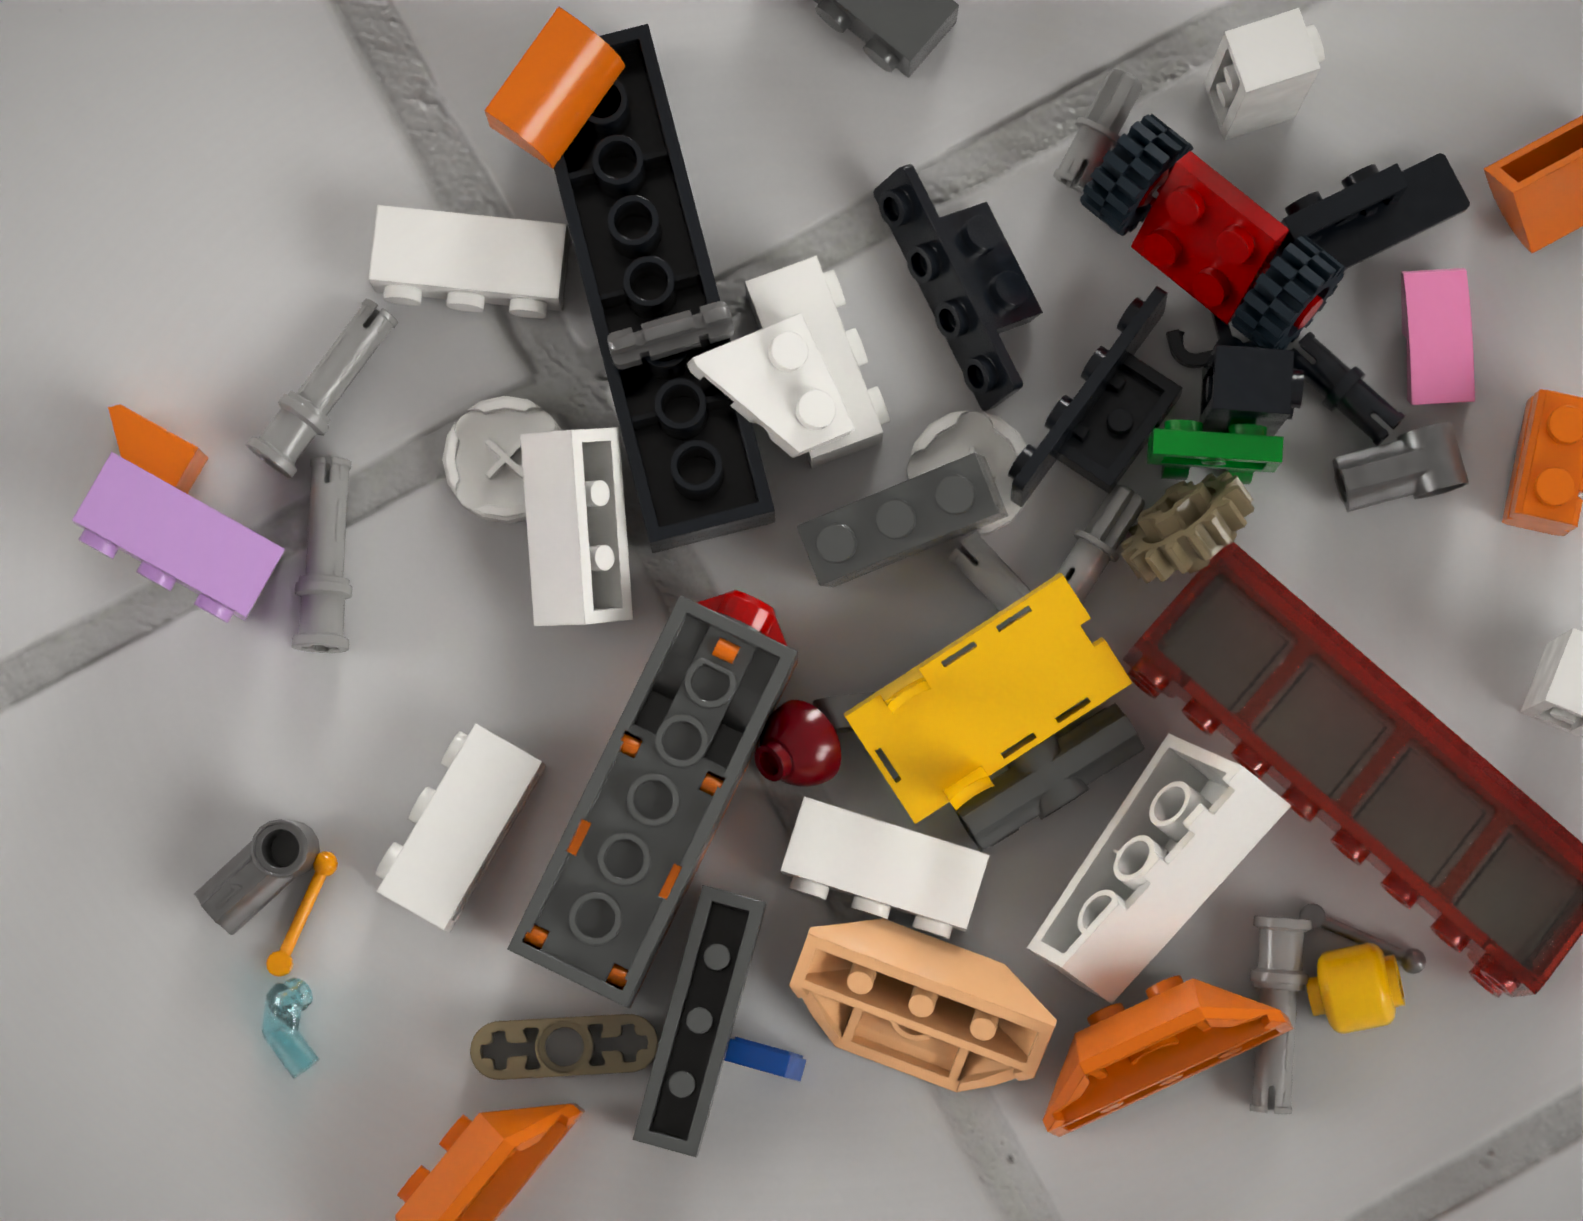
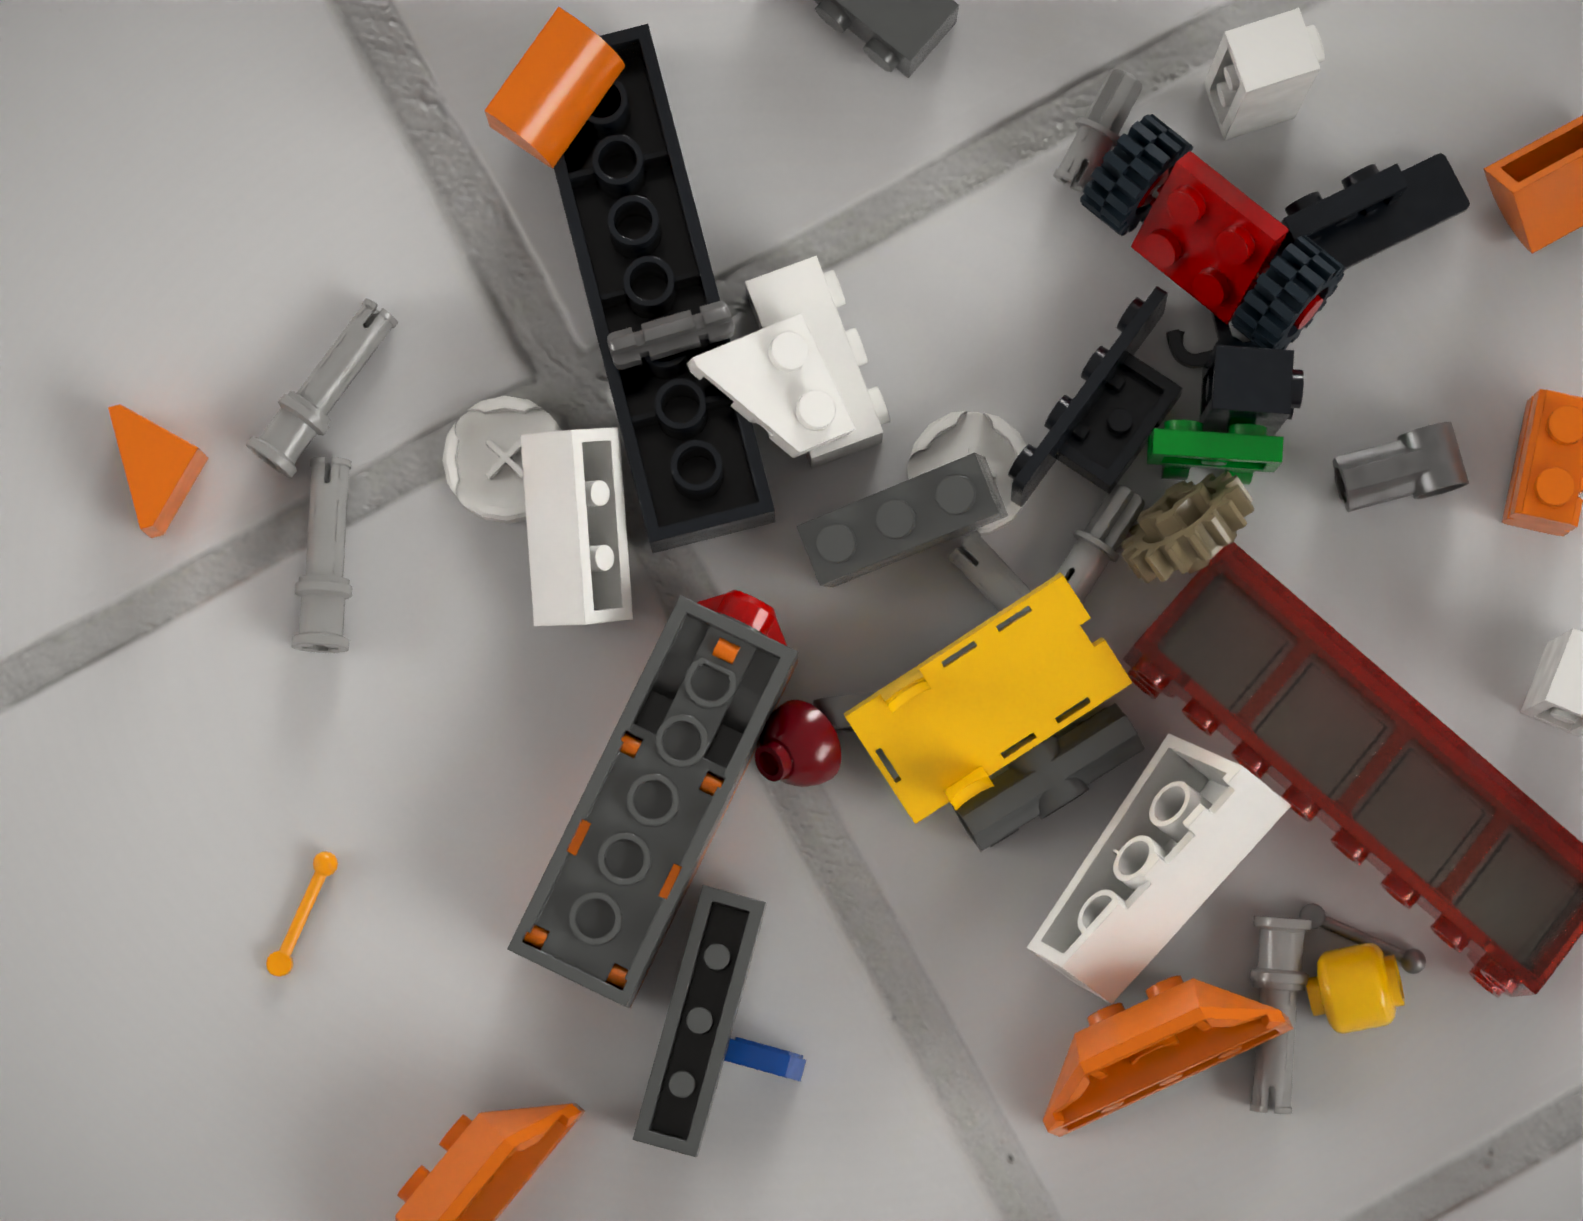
(176, 539): lavender wedge -> none
(254, 876): flat silver piece -> none
(282, 1023): clear light blue arm -> none
(459, 826): white brick -> none
(469, 260): white brick -> none
(516, 1033): dark tan beam -> none
(883, 867): white brick -> none
(921, 1005): light nougat wedge -> none
(966, 279): black bracket -> none
(1345, 389): black pin -> none
(1438, 336): bright pink slope -> none

